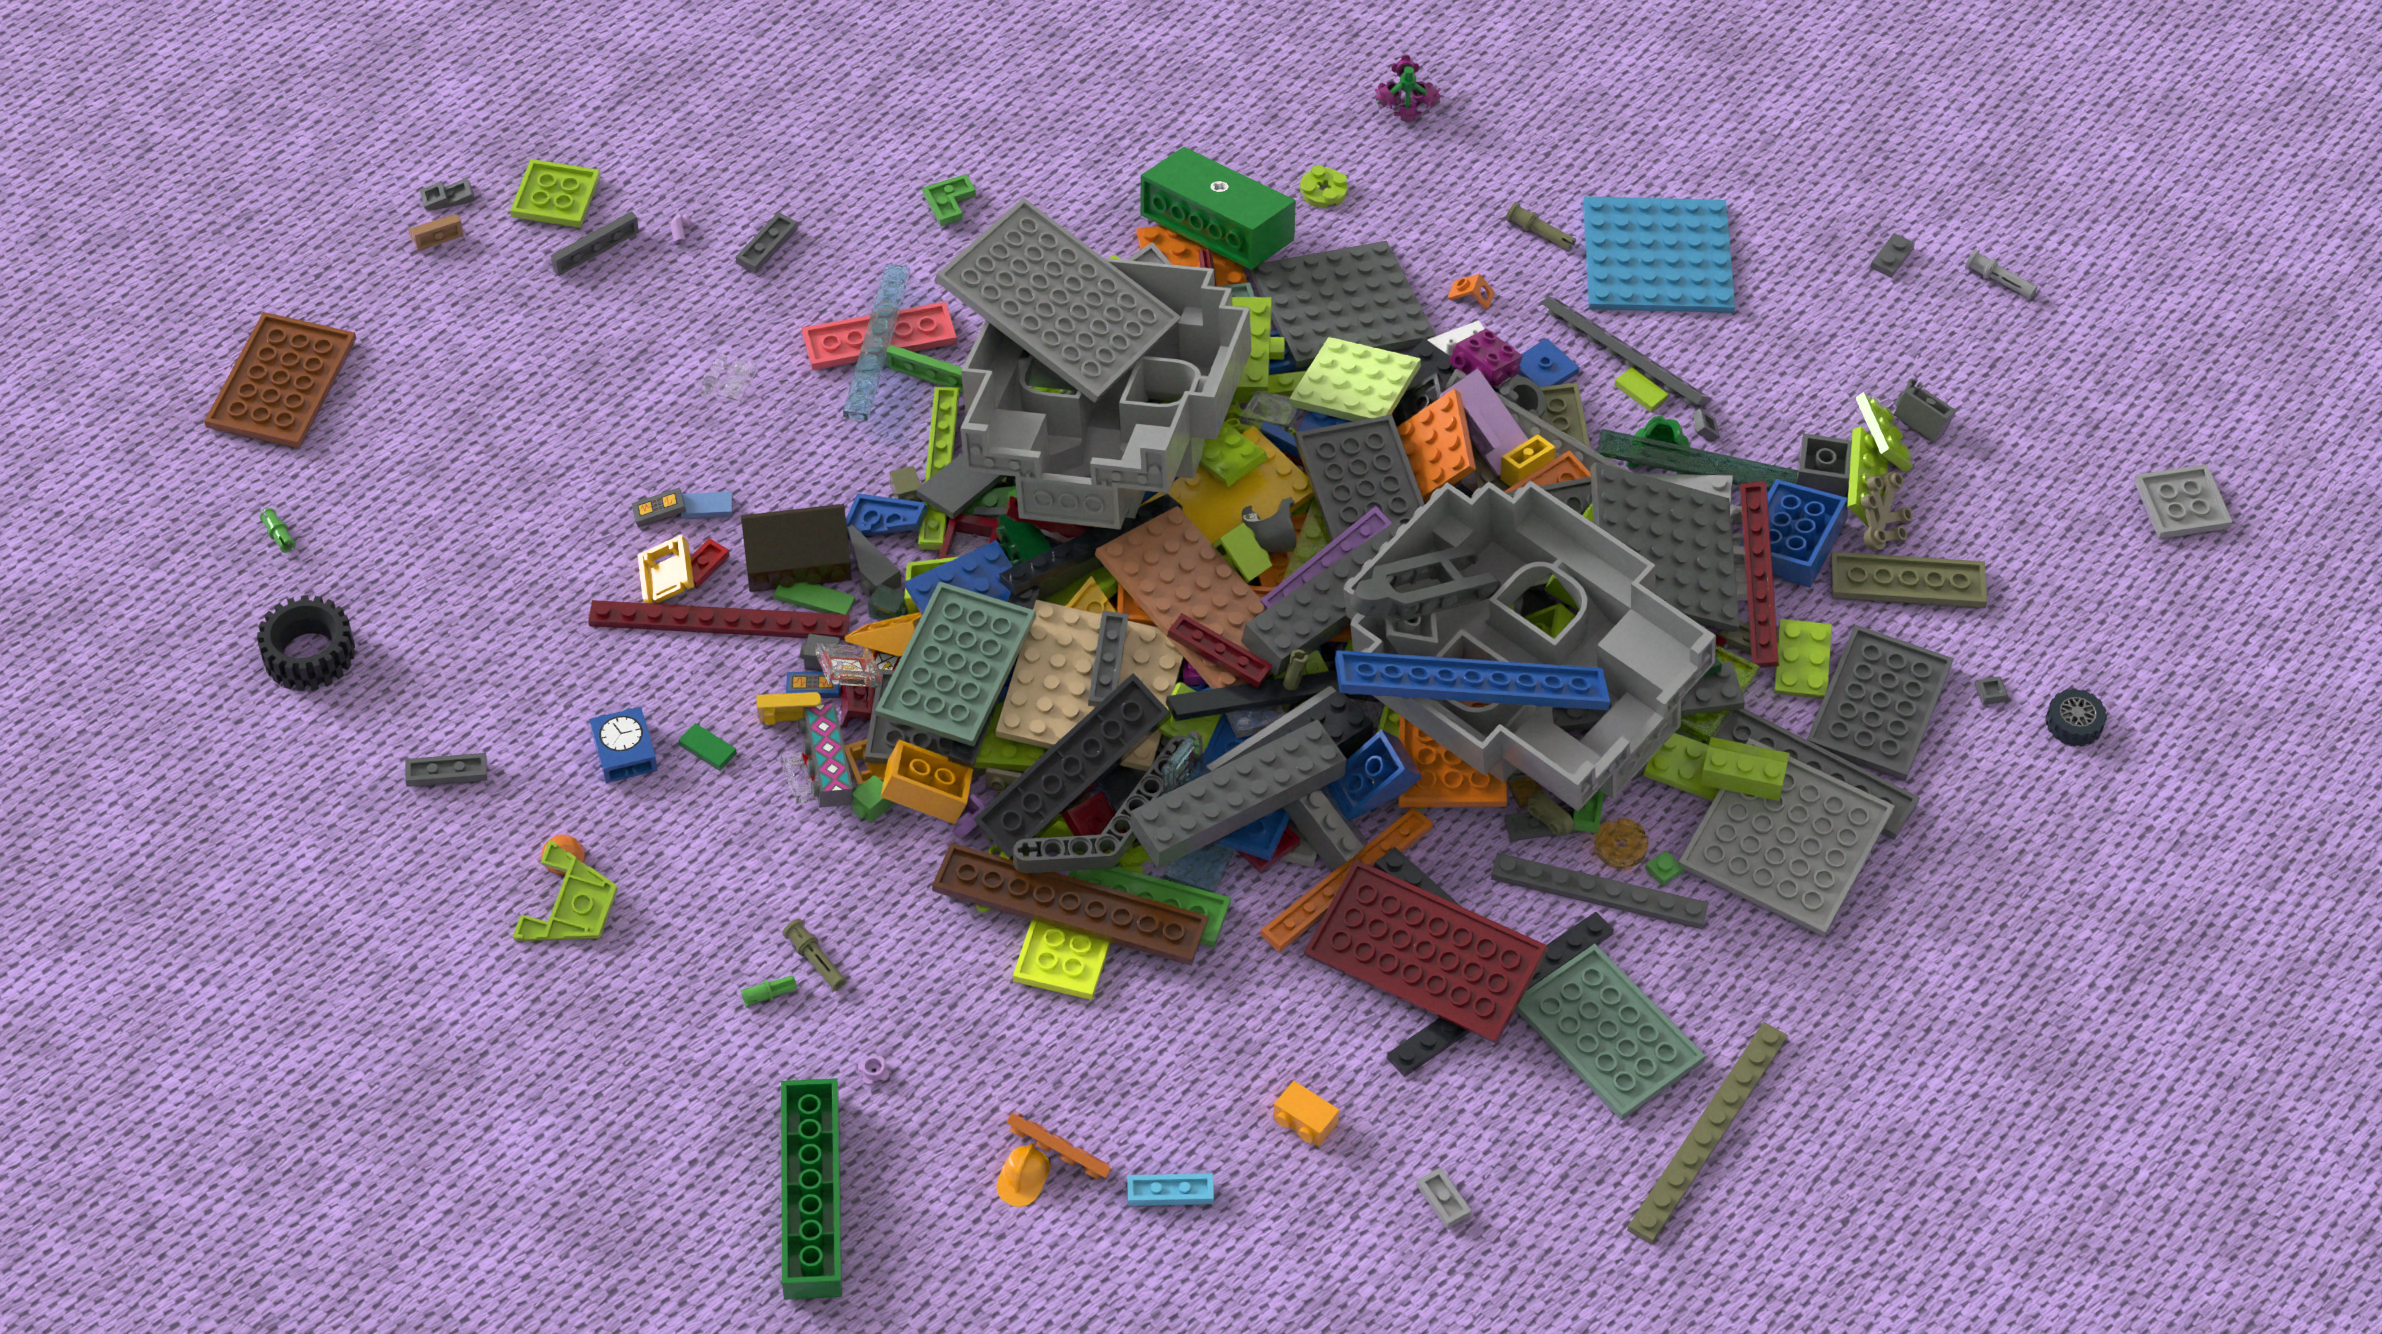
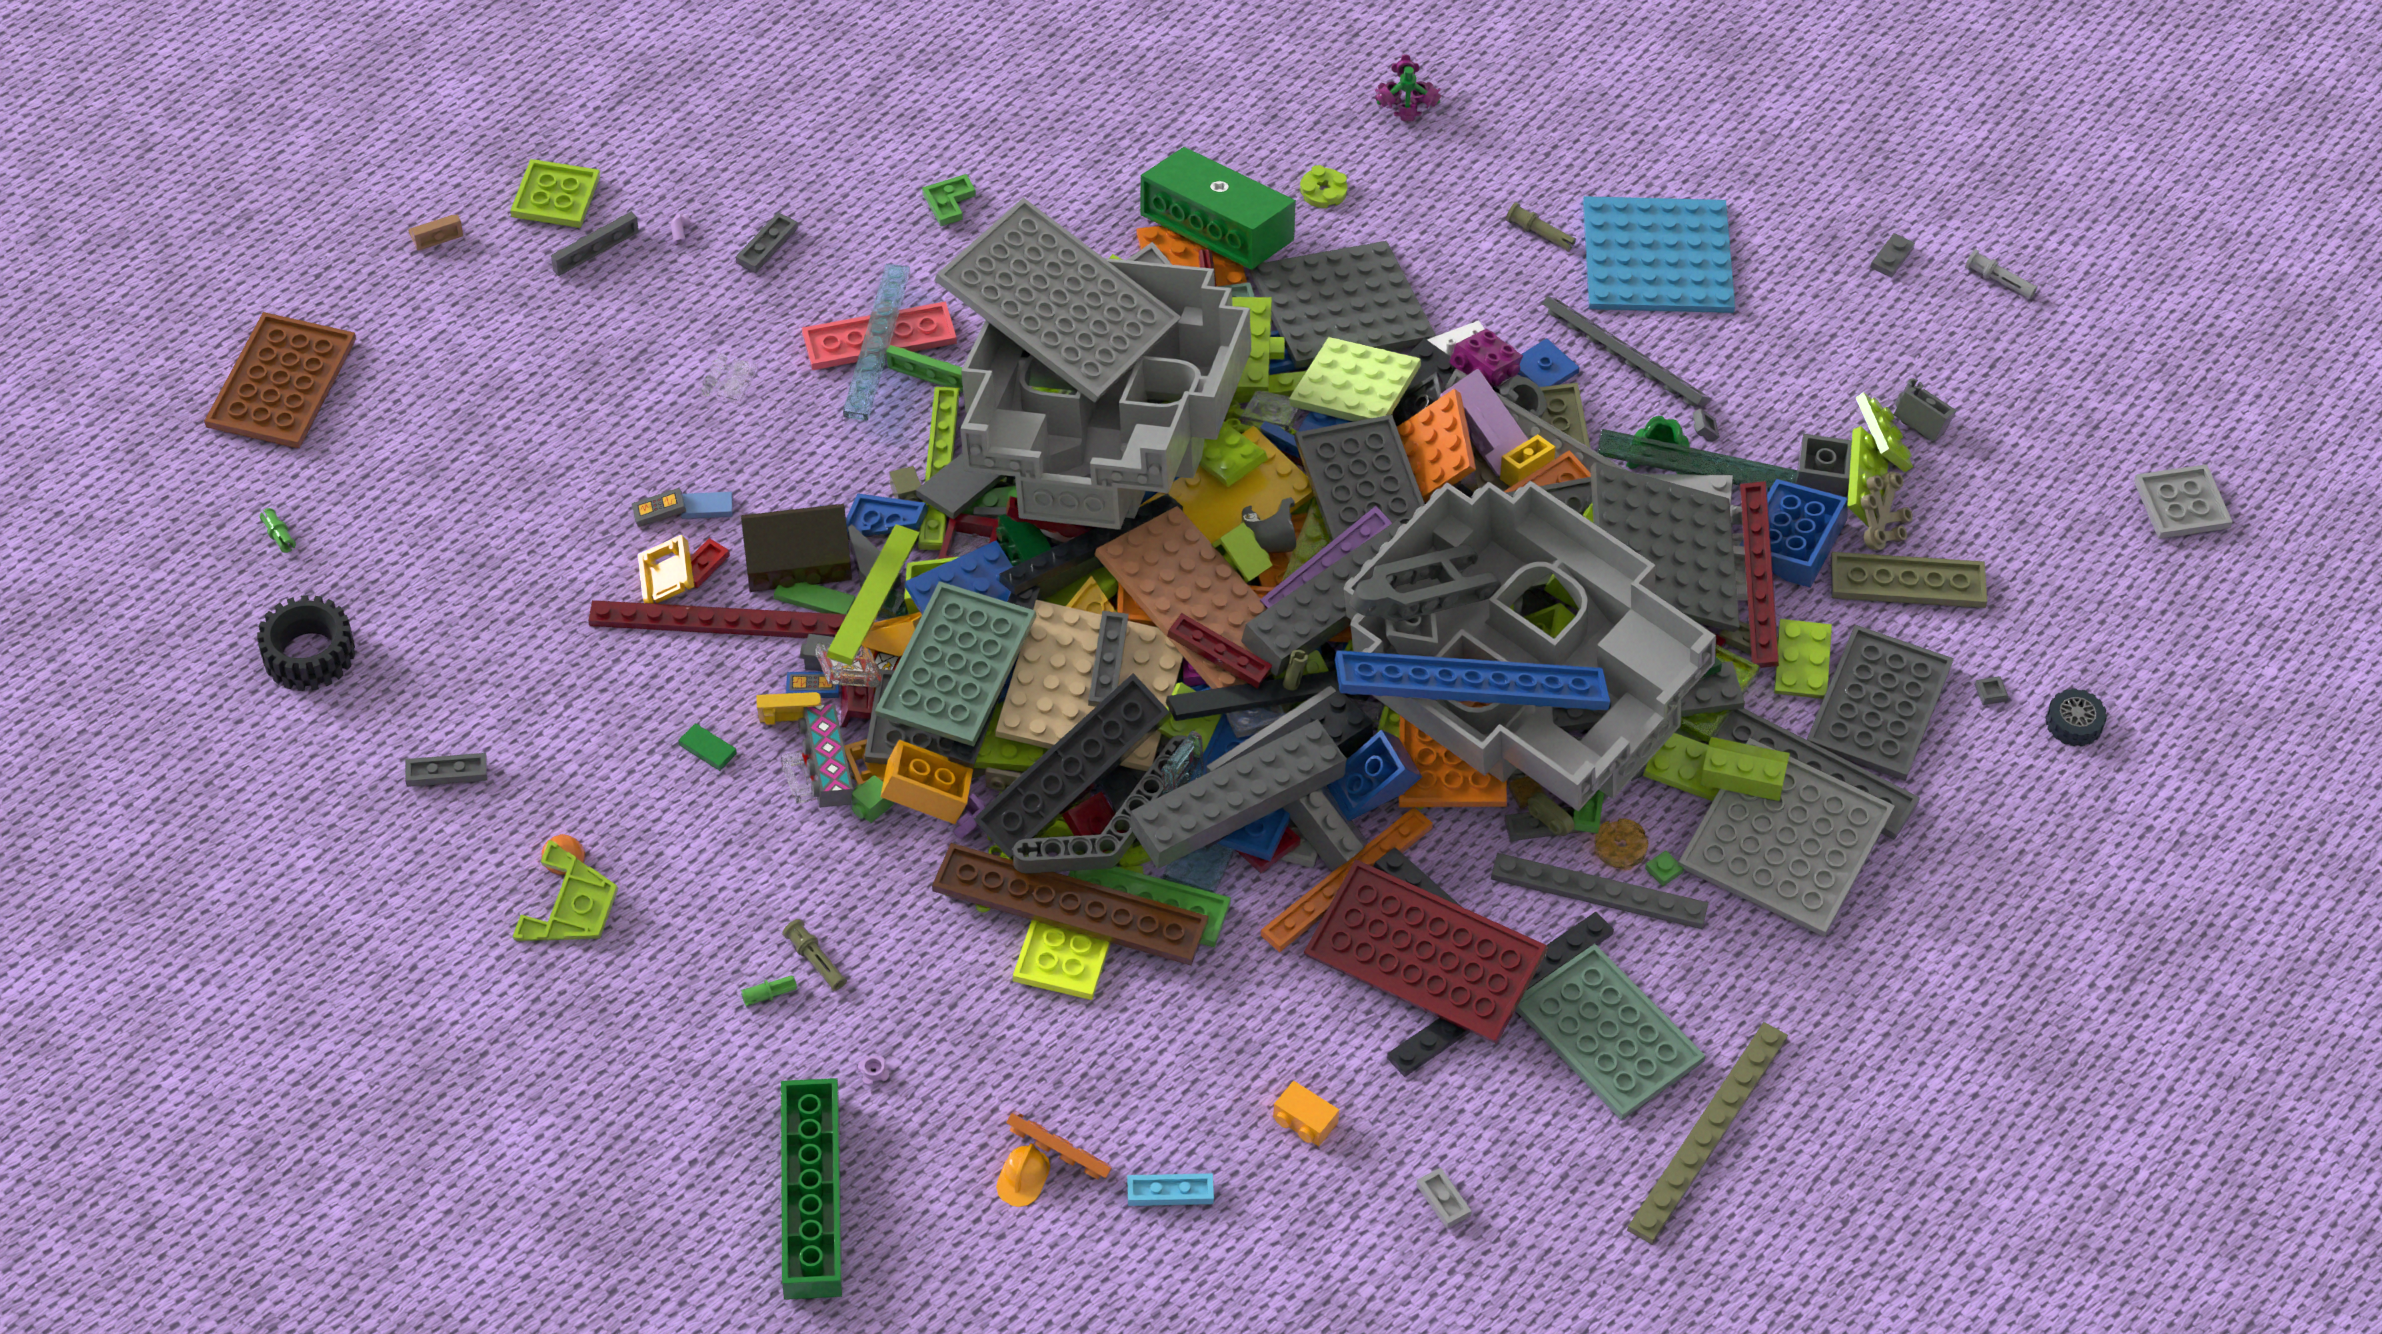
(439, 196): dark grey slope -> none
(623, 744): blue brick -> none
(872, 595): none -> lime tile
(1472, 285): orange bracket -> none
(1641, 389): lime tile -> none

